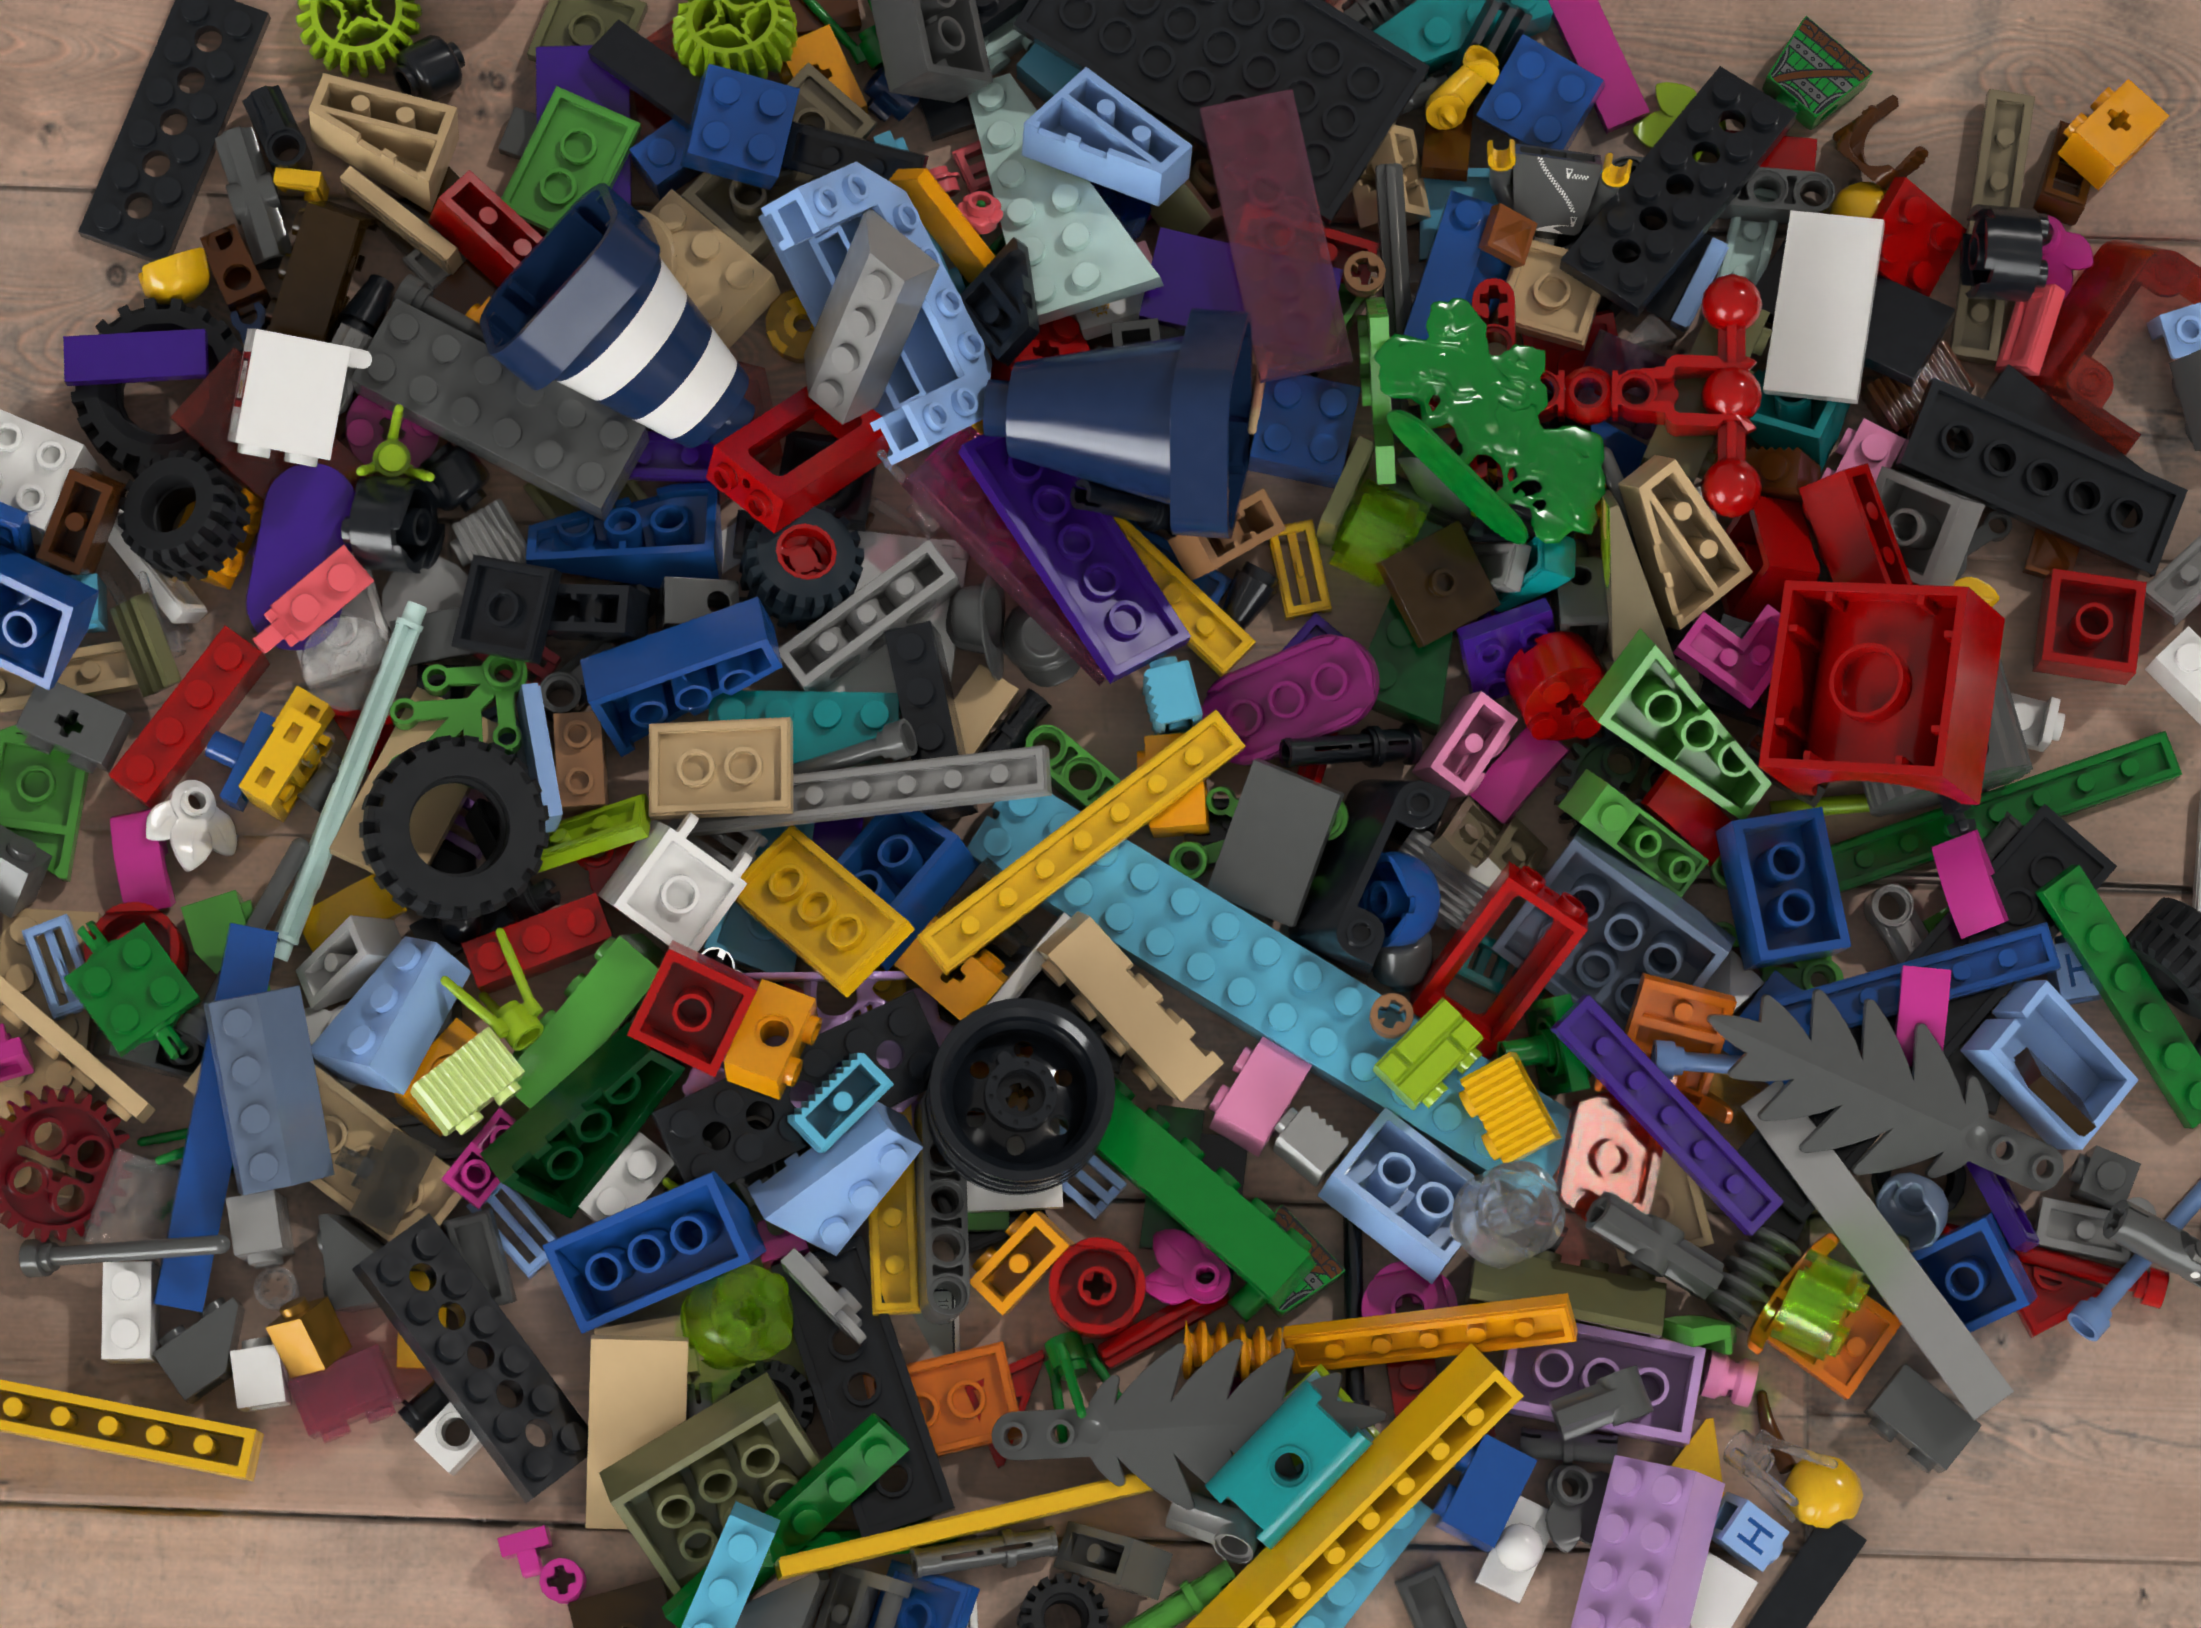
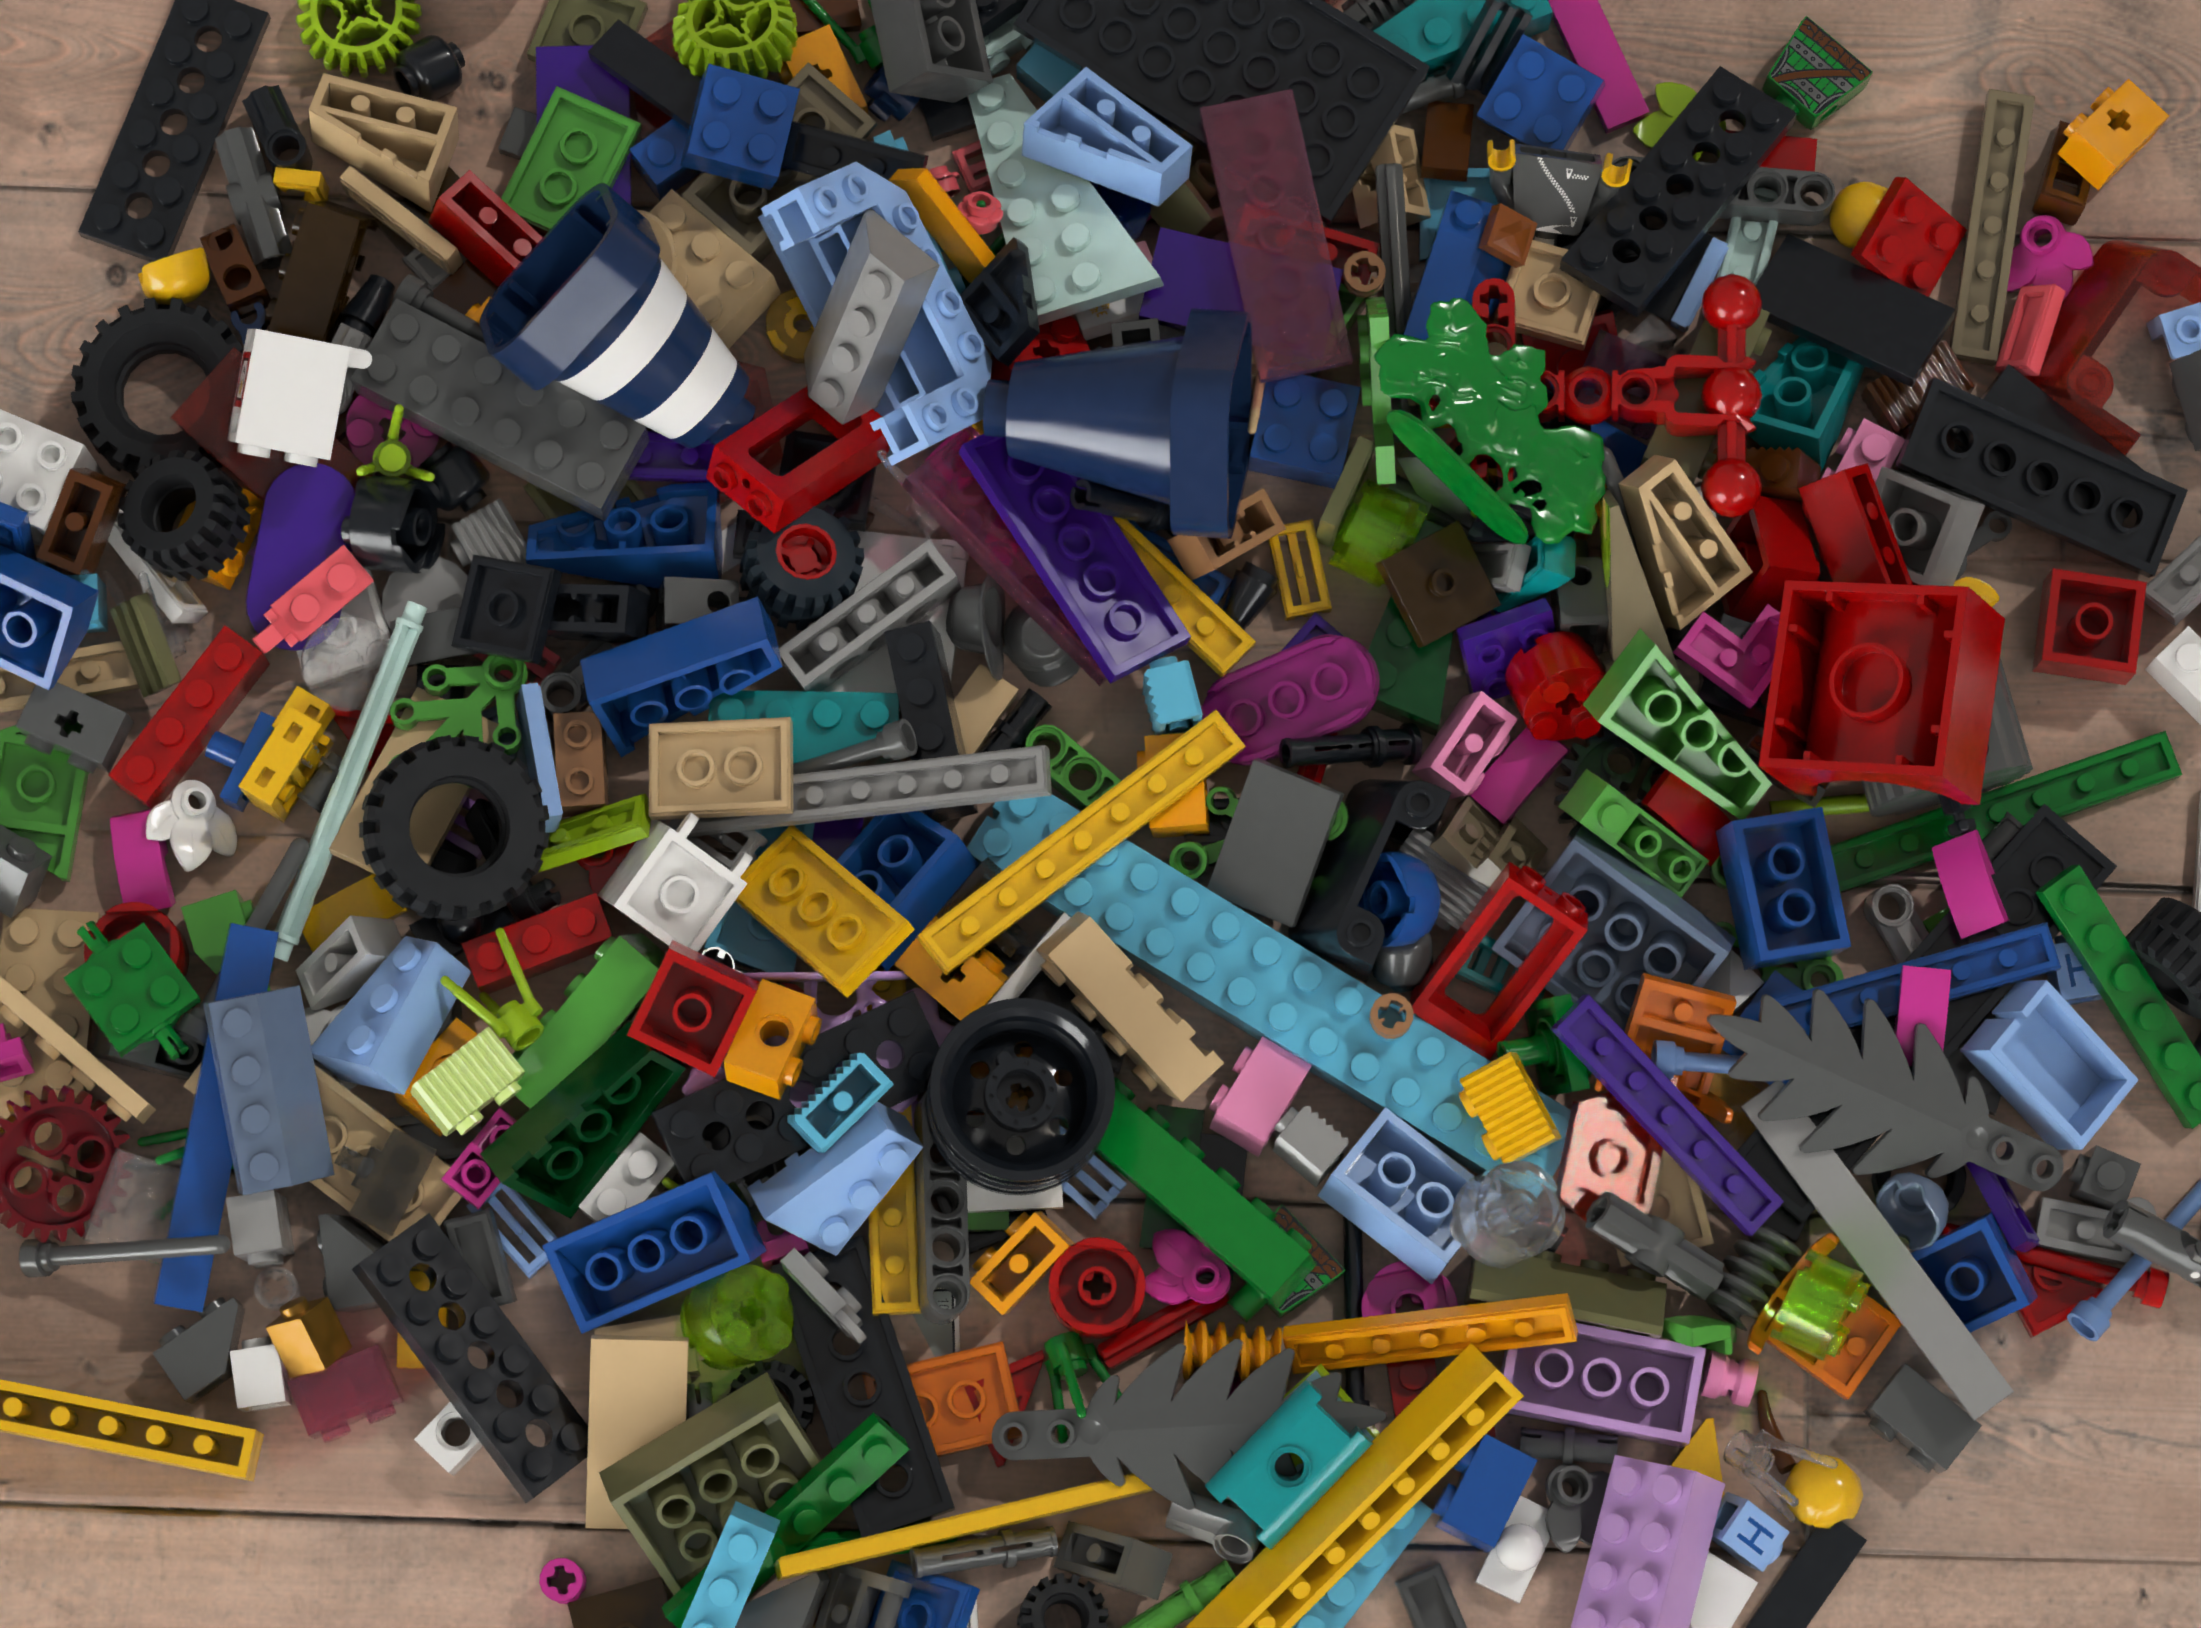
(47, 928): light blue tile -> none
(129, 1313): white brick -> none
(135, 357): dark purple tile -> none
(423, 1407): black pin -> none
(526, 1547): dark pink tile -> none
(1429, 1055): lime brick -> none
(1449, 103): yellow piece -> none
(1612, 1400): dark grey piece -> none
(1824, 307): white tile -> none
(1852, 139): reddish brown helmet -> none
(2004, 253): black brick -> none
(2039, 721): white bracket -> none
(2049, 553): dark orange tile -> none
(2054, 1092): dark brown tile -> none

